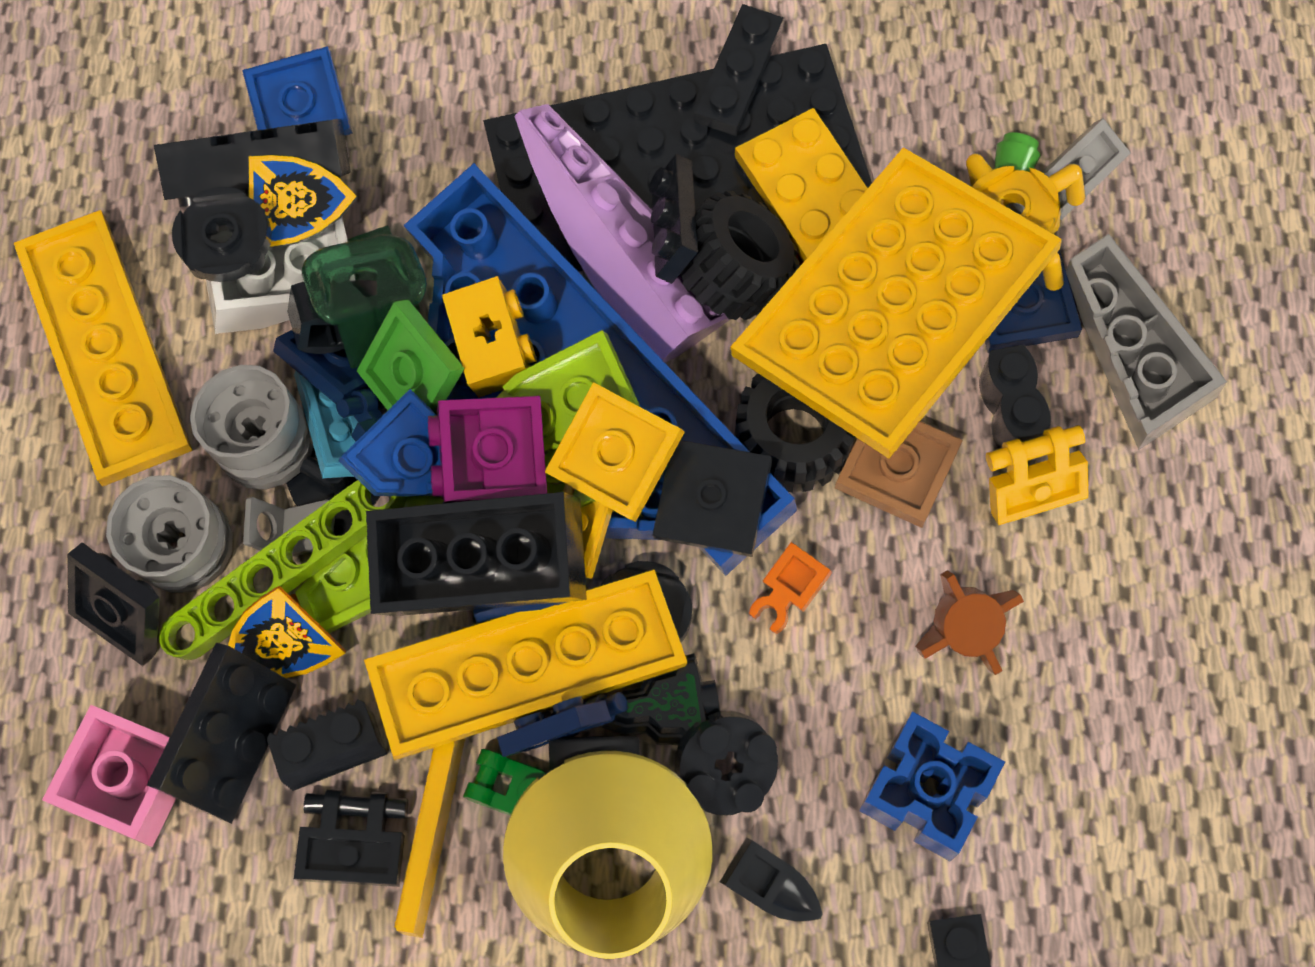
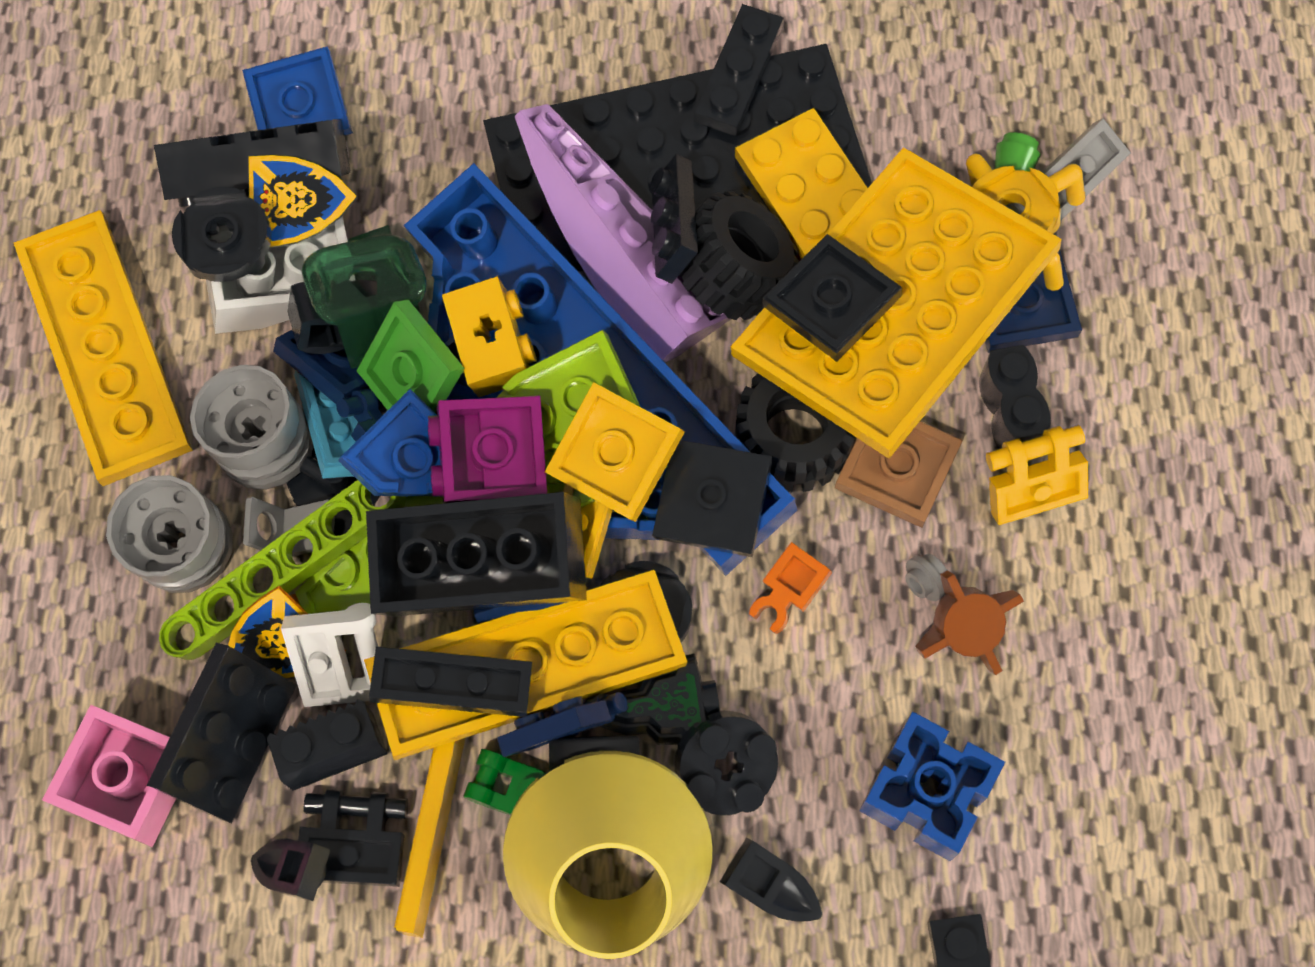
(112, 603): black plate -> none
(291, 867): none -> black plate
(320, 656): none -> white plate
(450, 681): none -> black plate
(832, 297): none -> black plate
(924, 577): none -> light grey plate
(1141, 345): light grey wedge -> none

